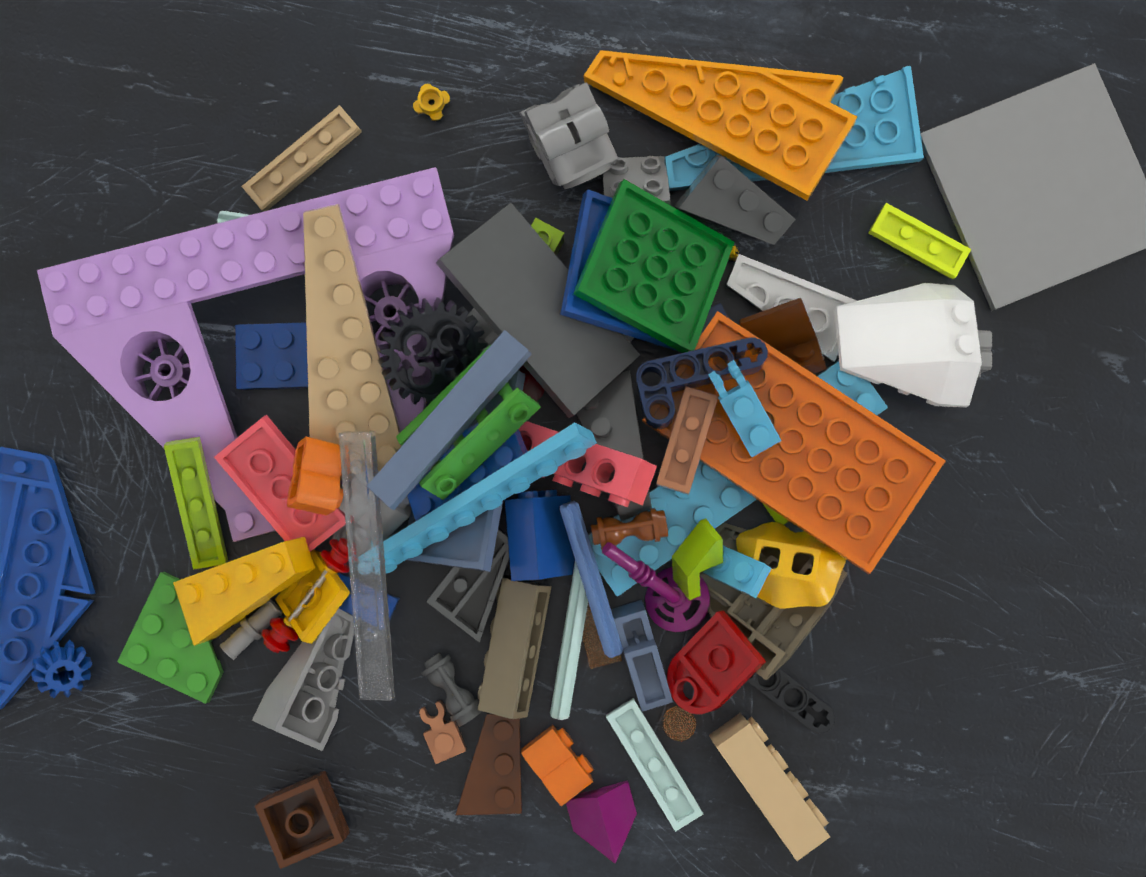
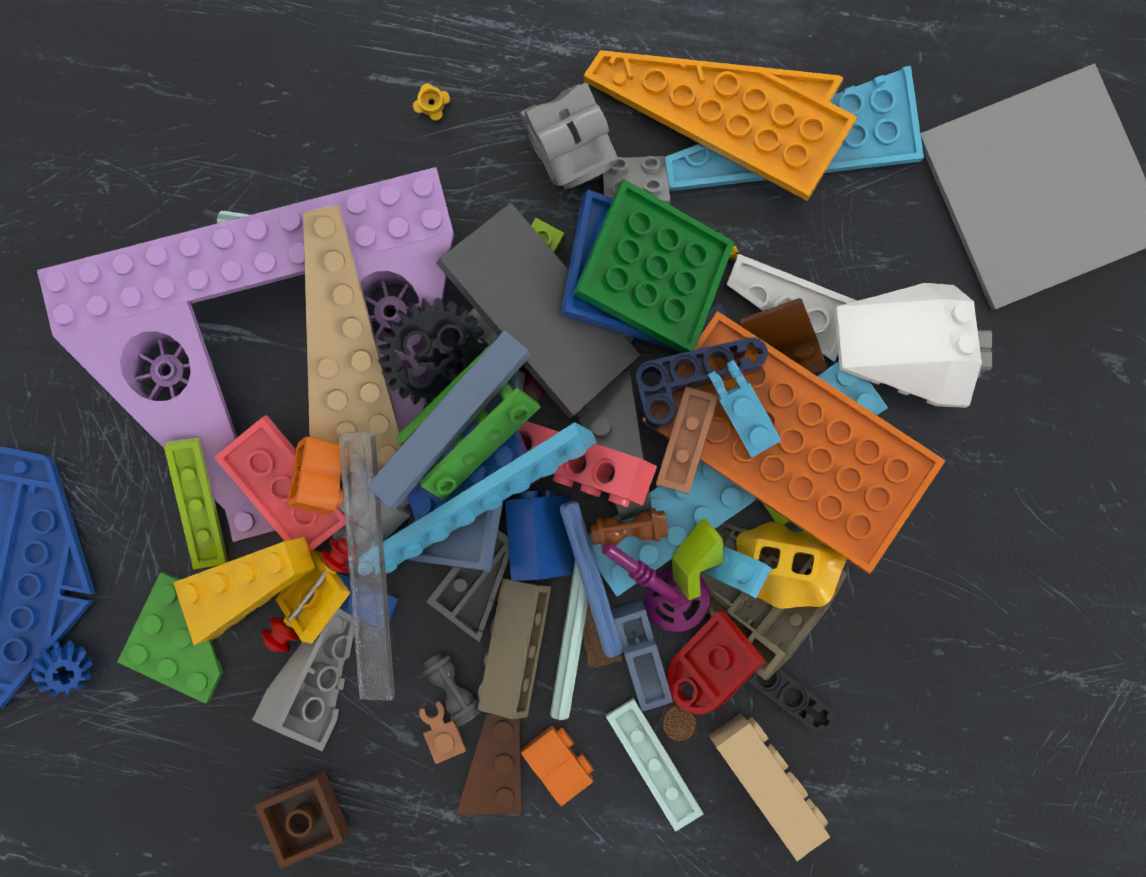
(250, 629): light grey pin -> none
(271, 356): blue plate -> none
(301, 159): tan tile -> none
(604, 817): magenta slope -> none
(735, 201): dark grey wedge -> none
(919, 241): neon yellow plate -> none

